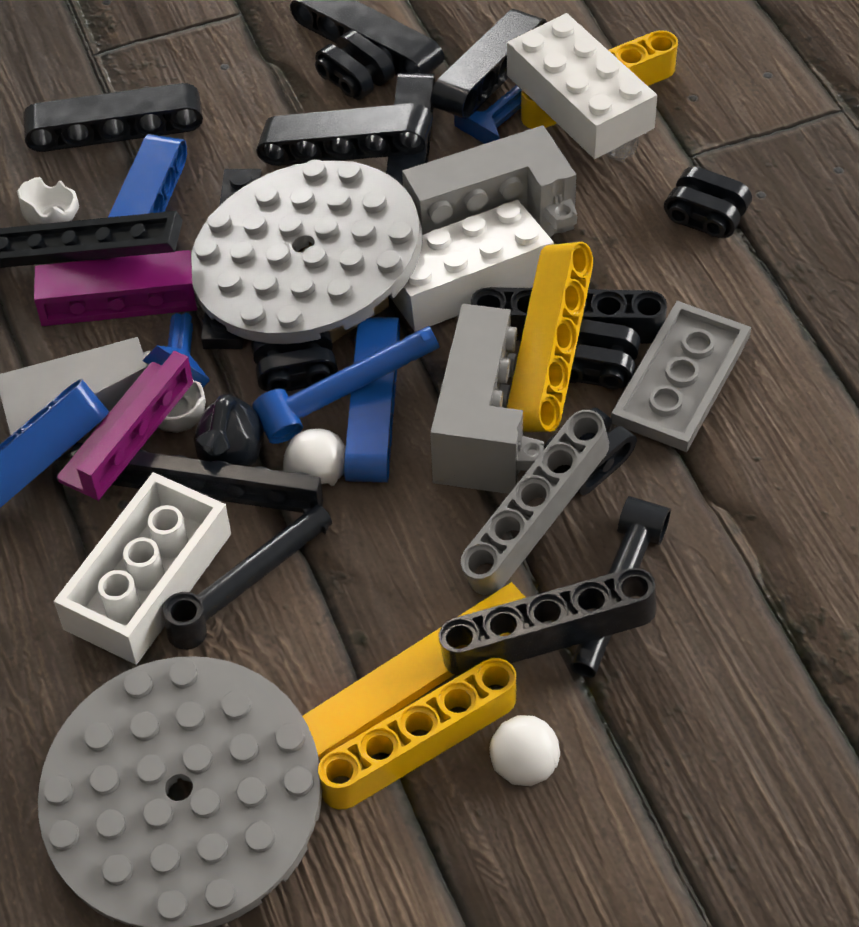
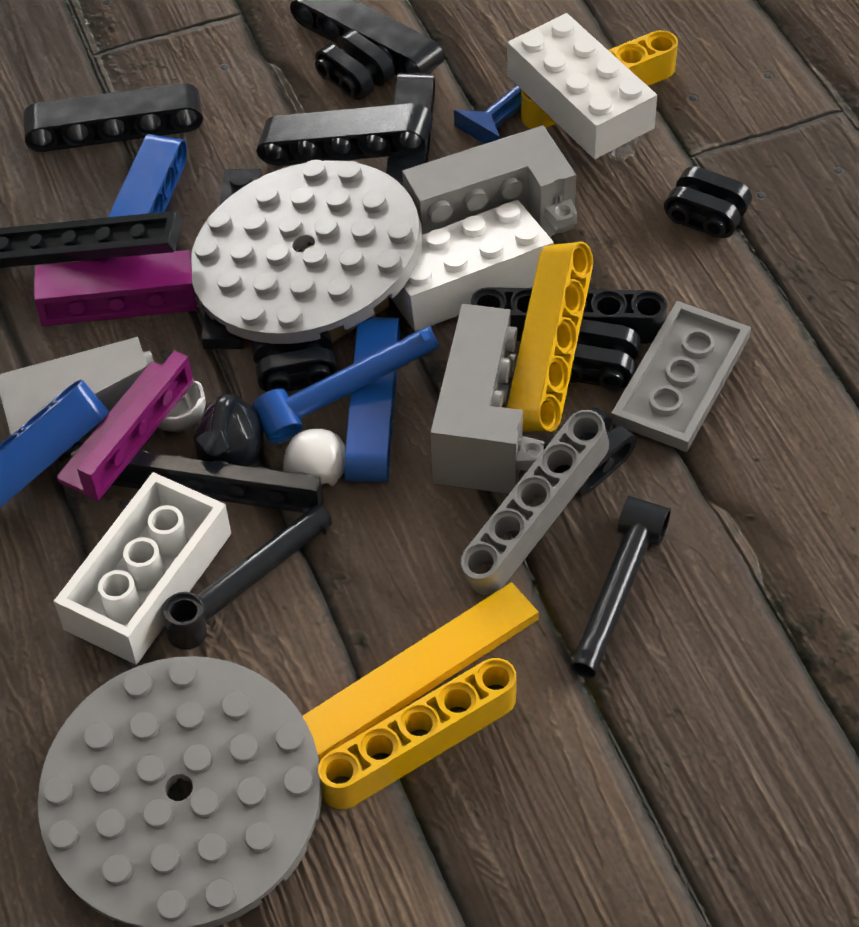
(47, 204): white hair -> none
(179, 340): blue piece -> none
(481, 68): beam -> none
(524, 750): white hair -> none
(564, 606): black beam -> none

